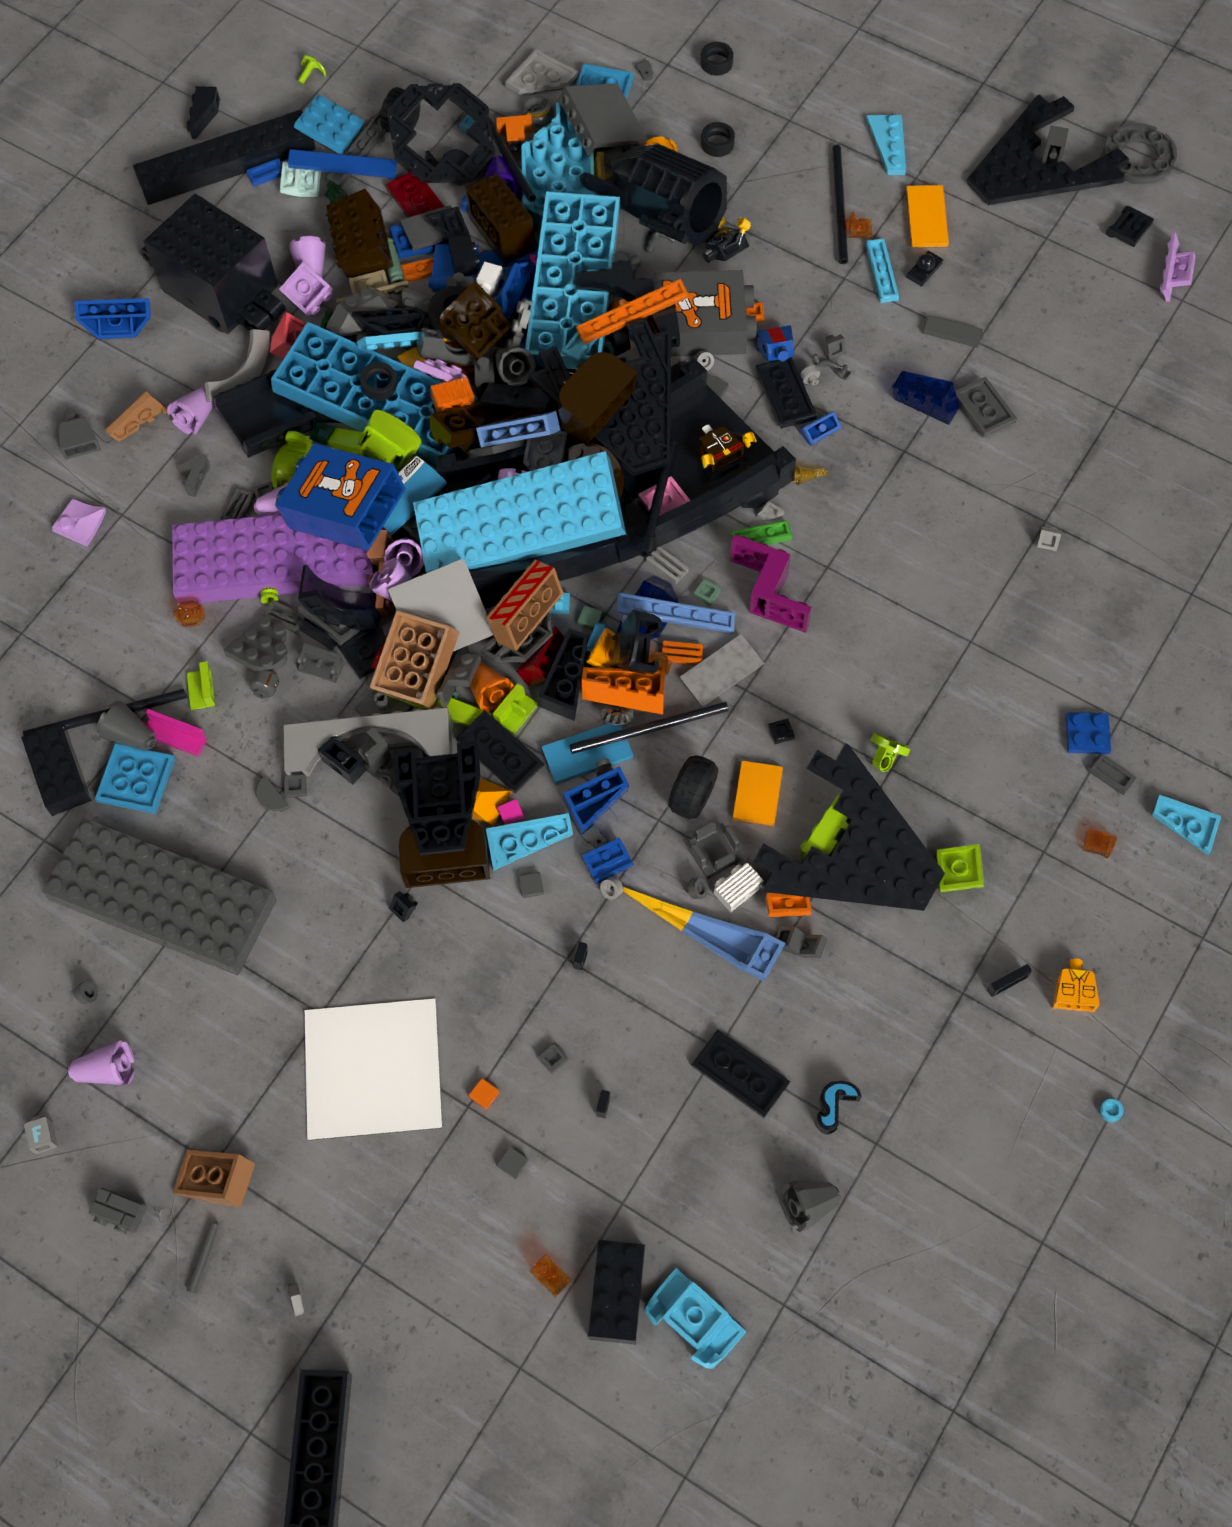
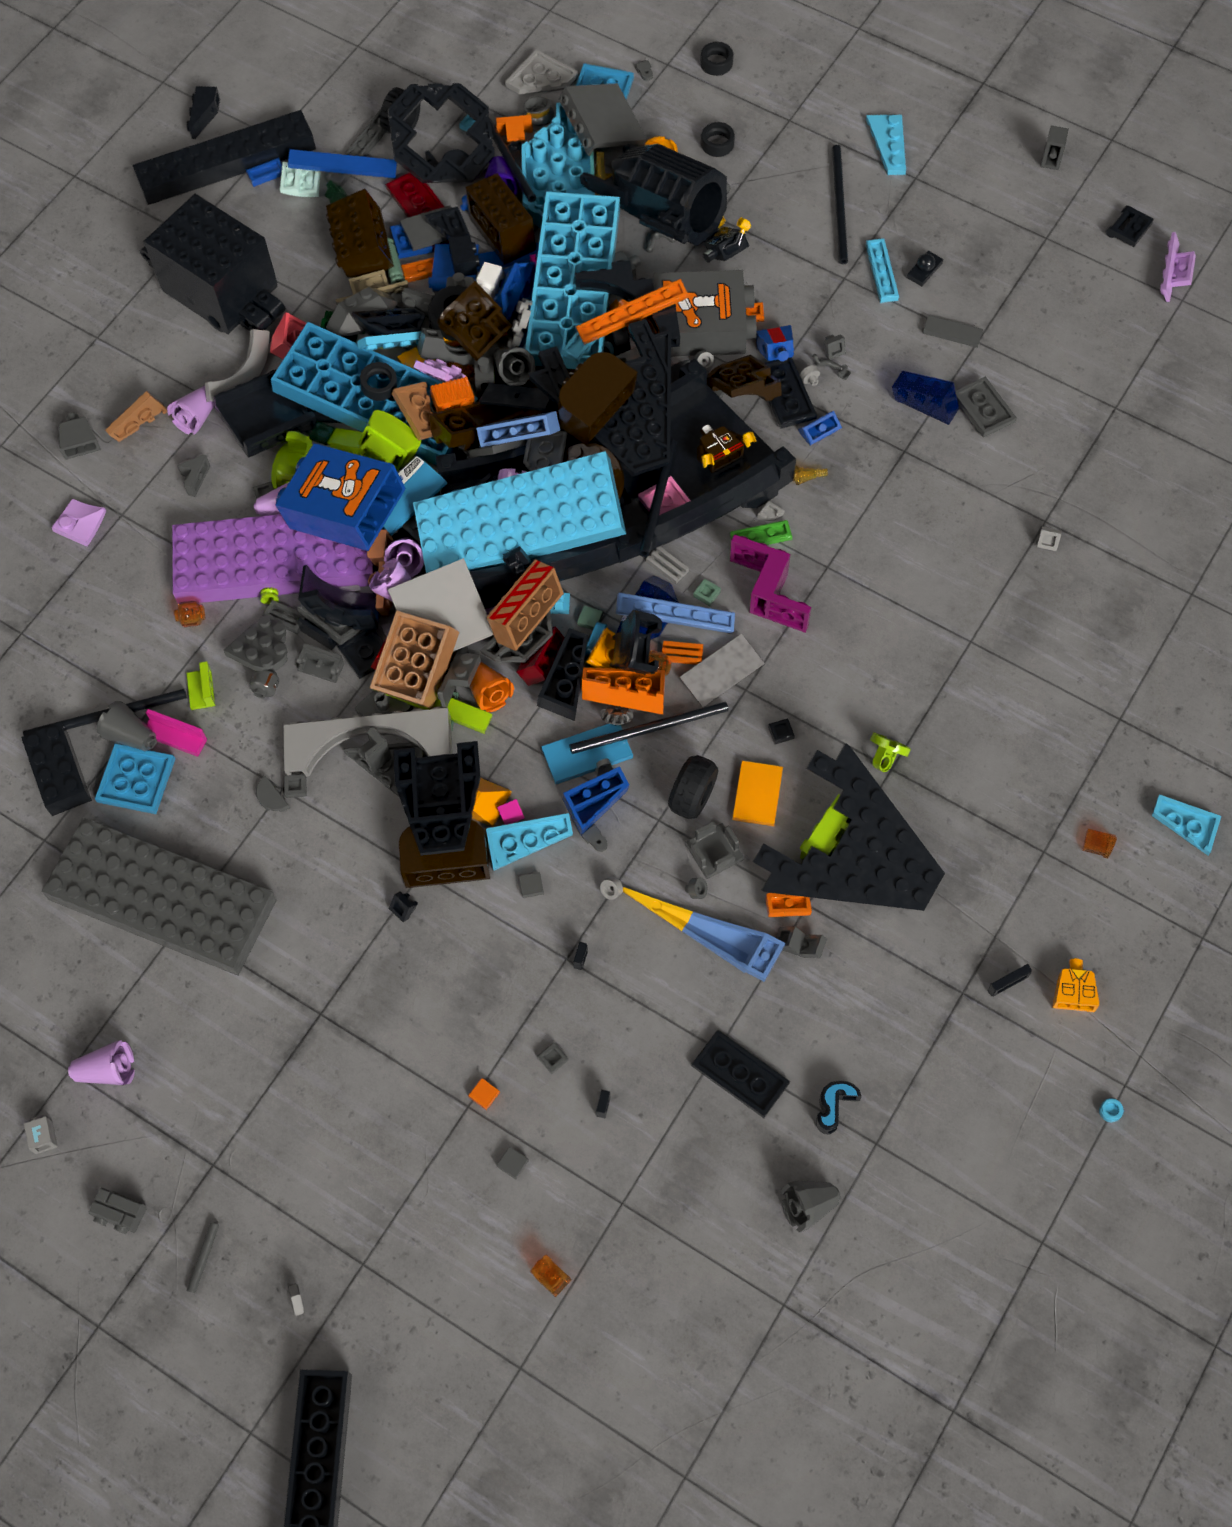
(86, 992): dark grey tile -> none
(113, 317): blue wedge -> none
(214, 1177): medium nougat slope -> none
(240, 506): dark grey tile -> none
(306, 289): lavender plate -> none
(309, 250): lavender cone -> none
(310, 63): lime plant -> none
(329, 124): dark azure plate -> none
(342, 760): black brick -> none
(372, 1069): white piece -> none
(415, 407): none -> medium nougat wing
(501, 752): black plate -> none
(514, 709): lime panel -> none
(517, 560): none -> black tile
(607, 860): blue plate -> none
(616, 1292): black brick -> none
(694, 1318): medium azure piece -> none
(738, 886): white brick -> none
(745, 377): none -> dark brown slope
(859, 227): clear orange bracket -> none
(927, 216): light orange tile -> none
(961, 868): lime hinge -> none
(1015, 173): black wing -> none
(1088, 733): blue plate -> none
(1112, 774): dark grey tile -> none
(1148, 134): dark grey plate -> none

